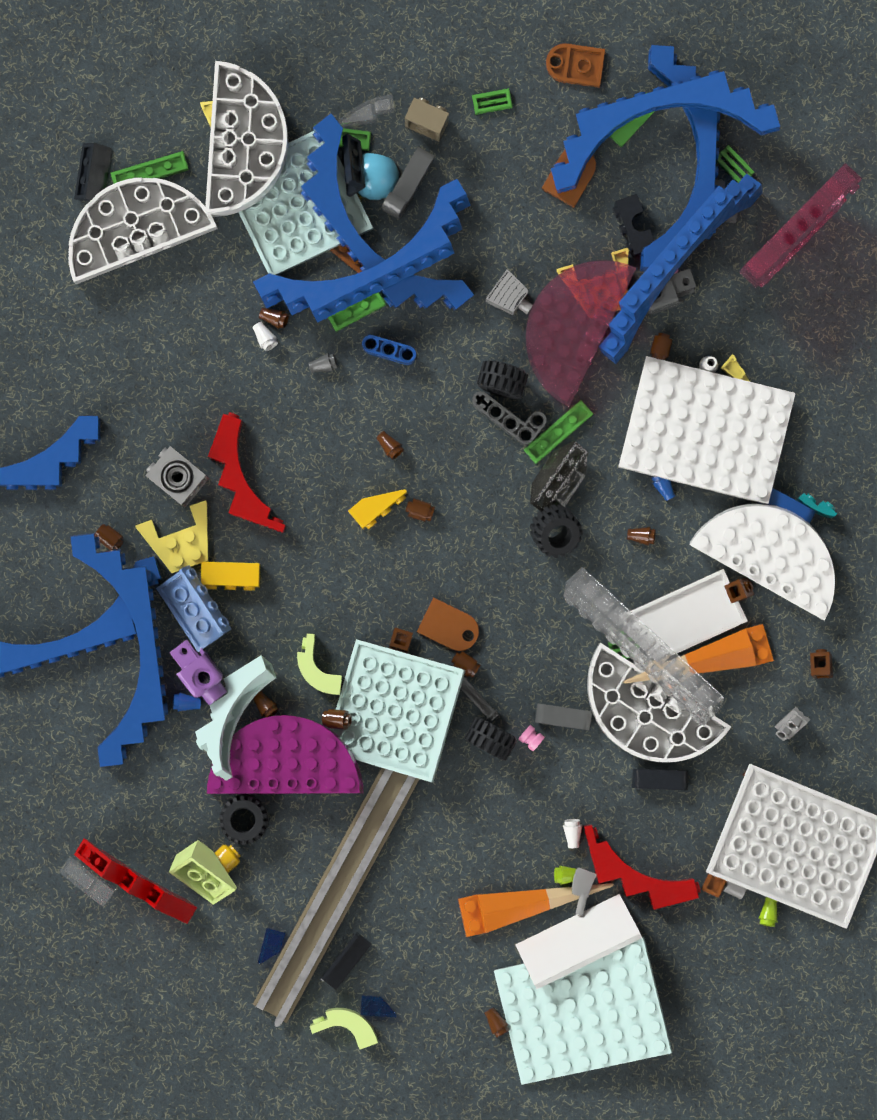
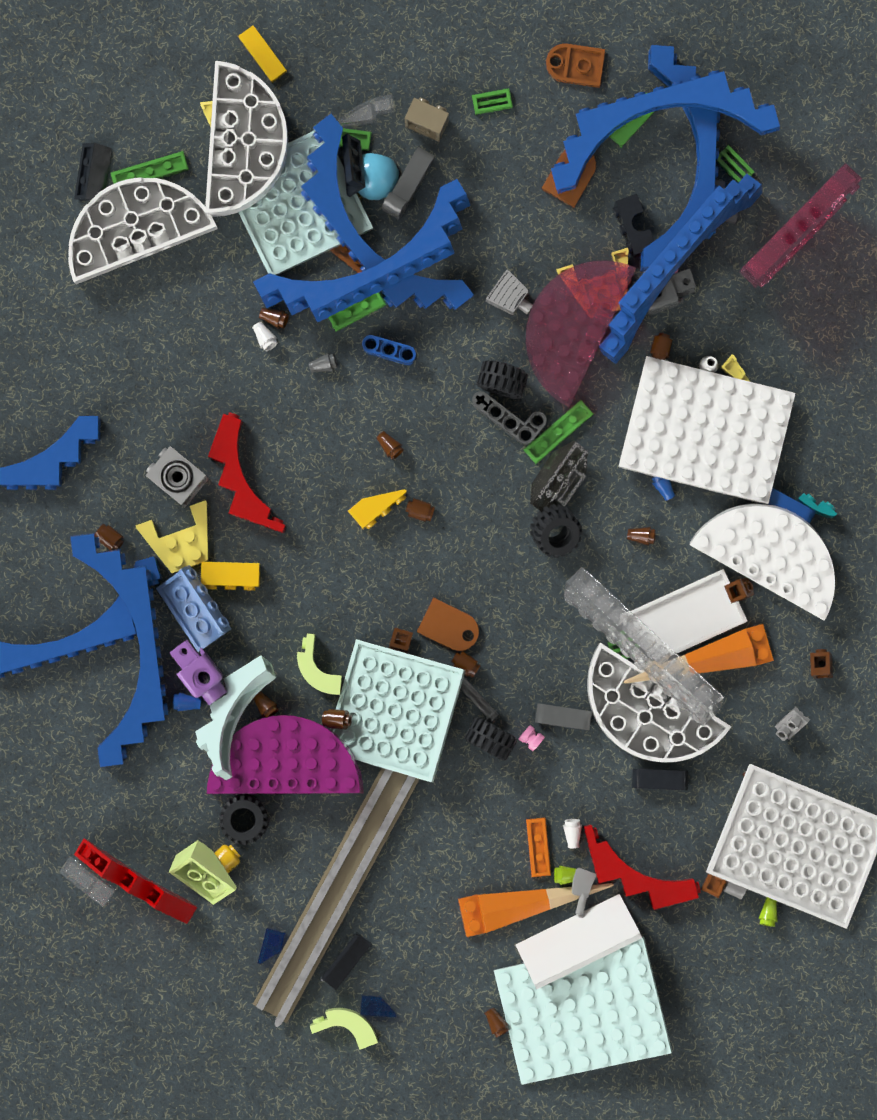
(262, 54): none -> yellow tile
(538, 847): none -> orange tile

